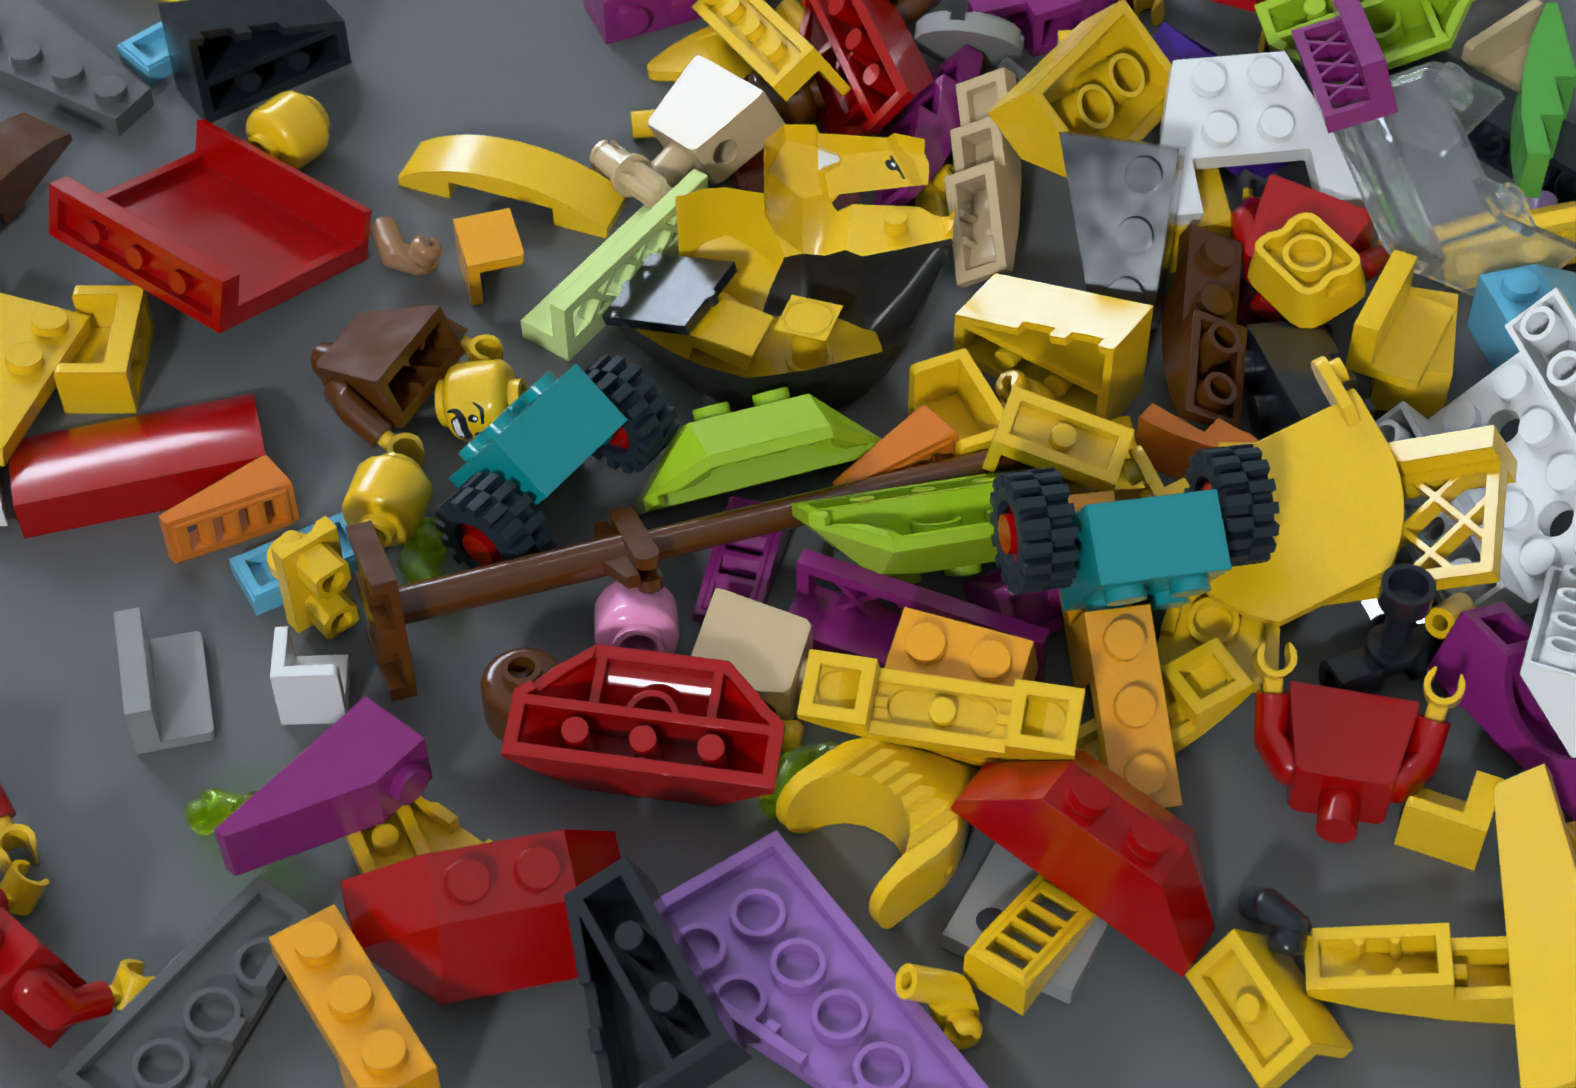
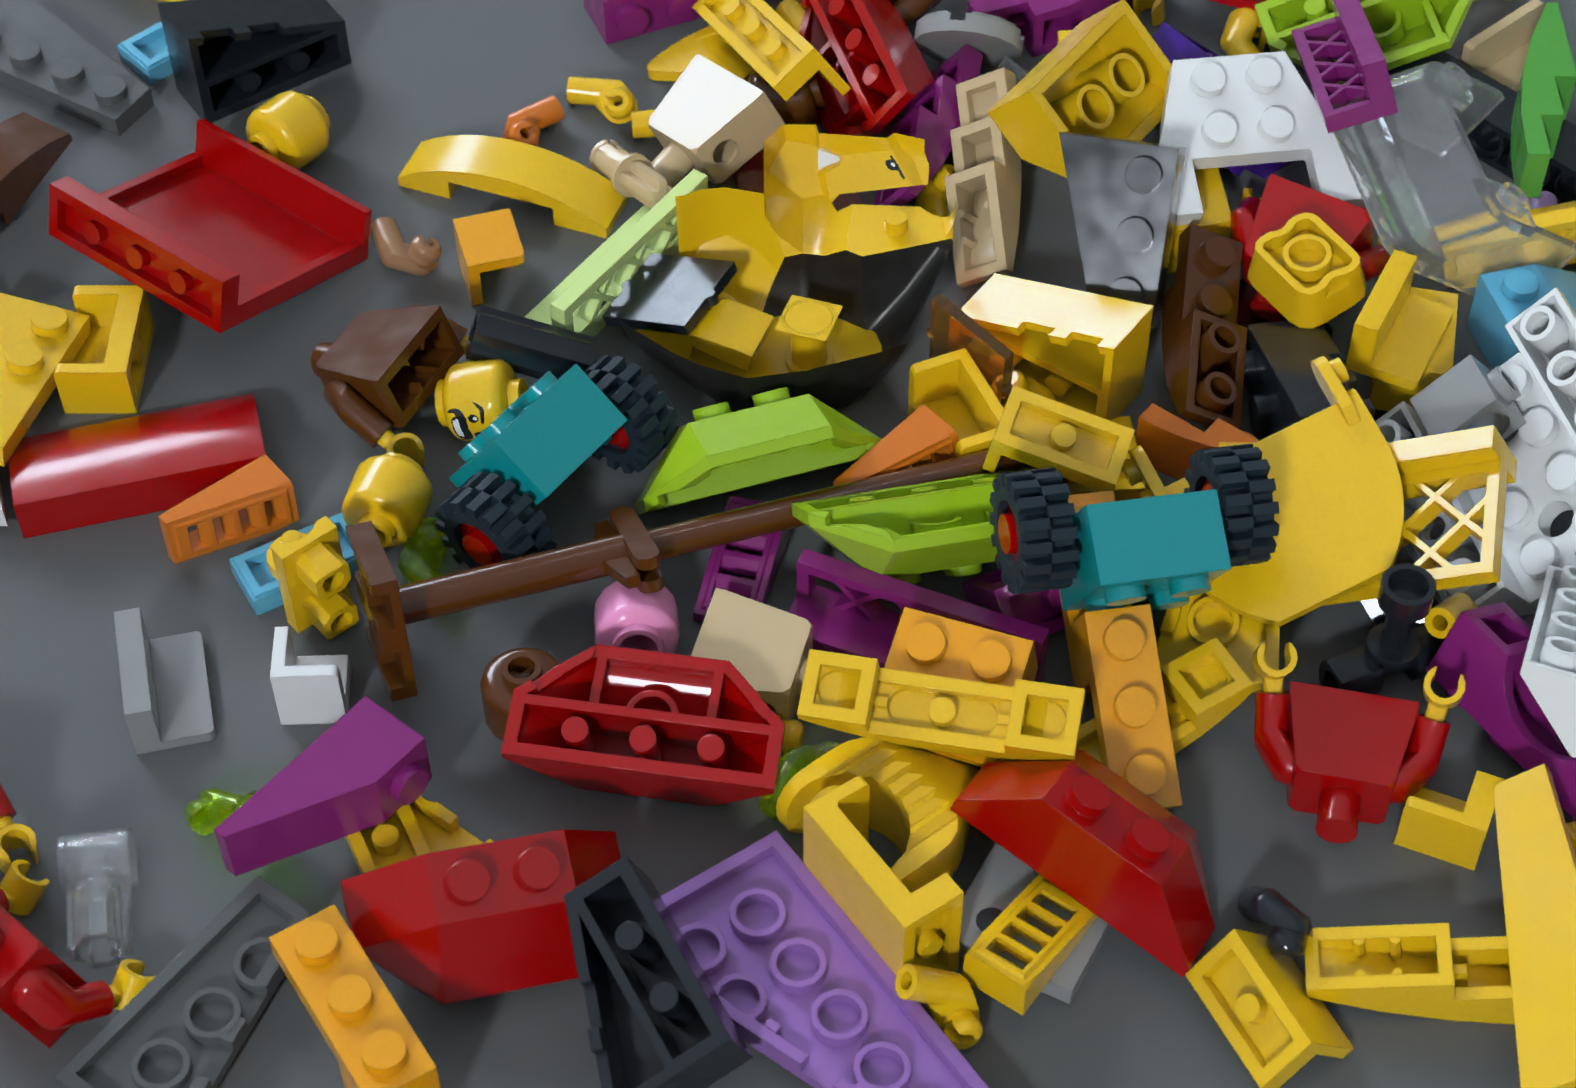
(97, 884): none -> clear piece
(527, 344): none -> black axle
(528, 122): none -> orange arm
(607, 95): none -> yellow arm
(898, 924): none -> yellow panel
(955, 330): none -> clear orange piece
(1239, 32): none -> yellow arm
(1469, 399): none -> light grey brick

